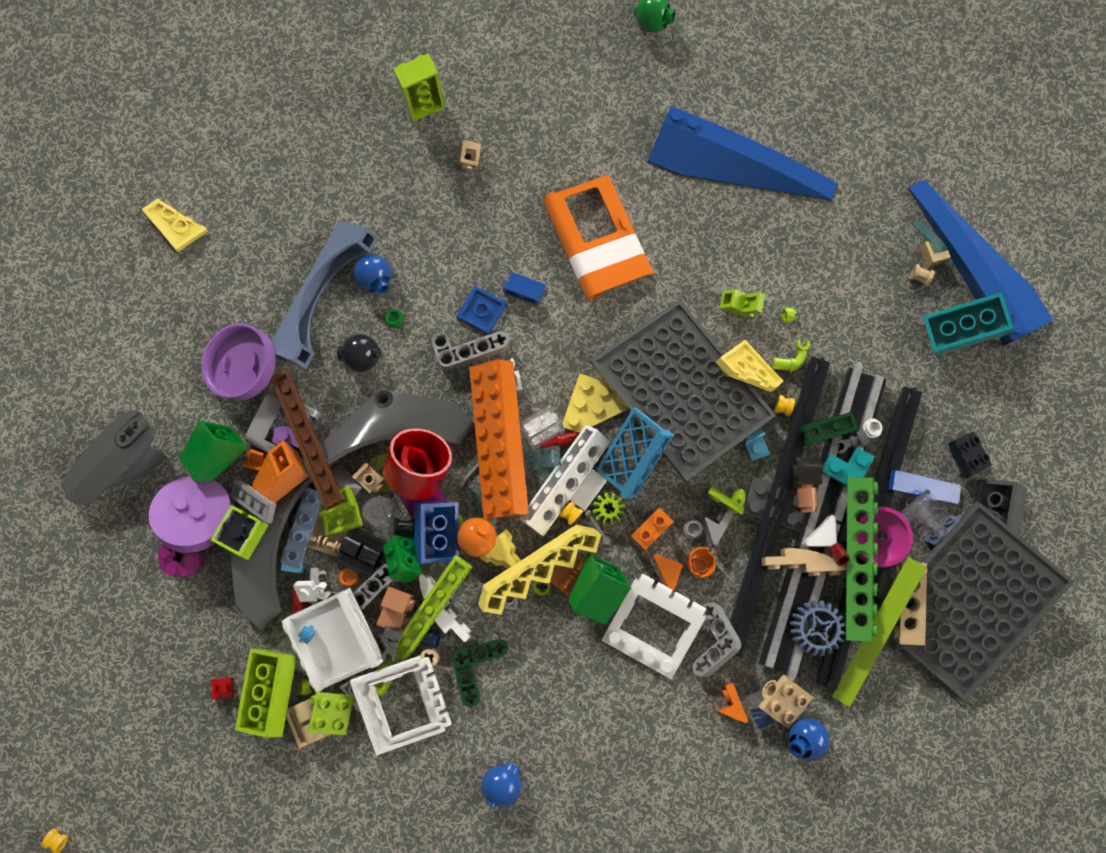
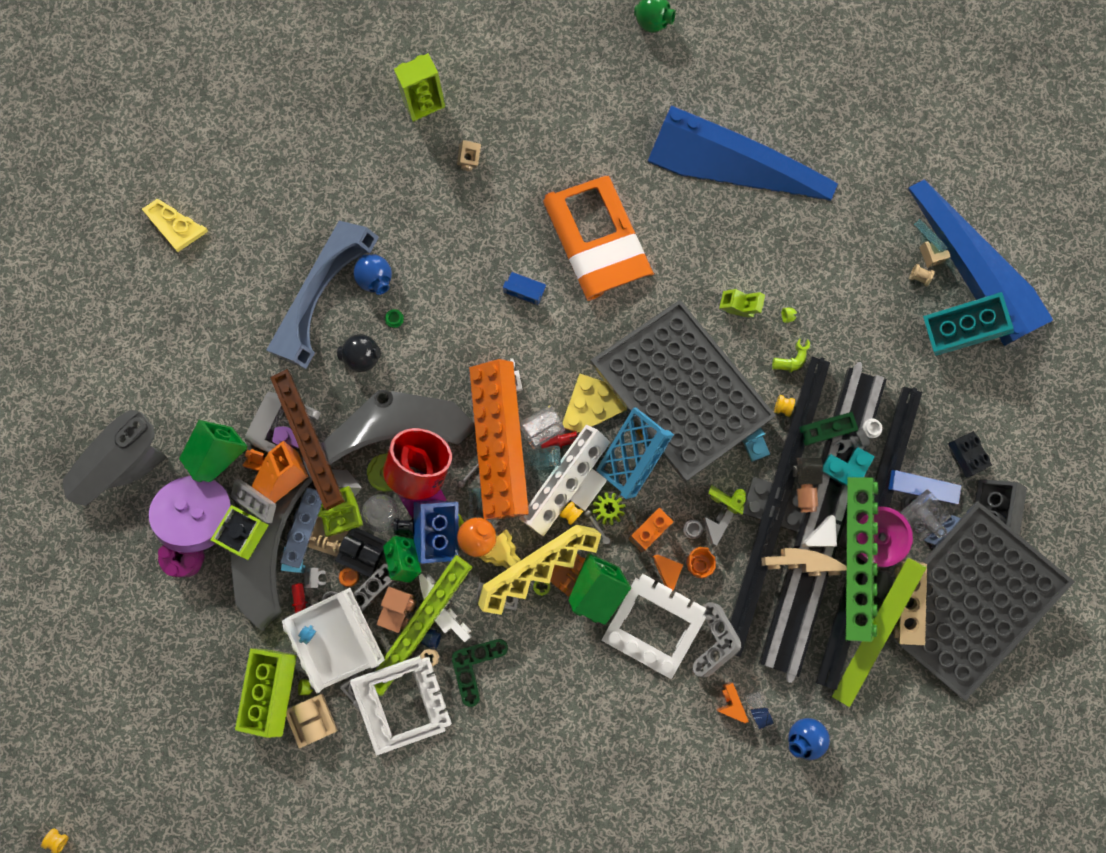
(222, 688): red tile -> none
(238, 362): medium lavender brick -> none
(309, 592): white plate -> none
(330, 713): lime hinge -> none
(366, 471): tan brick -> none
(394, 634): dark grey piece -> none
(471, 346): light grey beam -> none
(481, 310): blue tile -> none
(501, 785): blue brick -> none
(748, 366): light yellow plate -> none
(784, 700): tan plate -> none
(822, 635): sand blue gear -> none
(839, 554): dark red hinge -> none

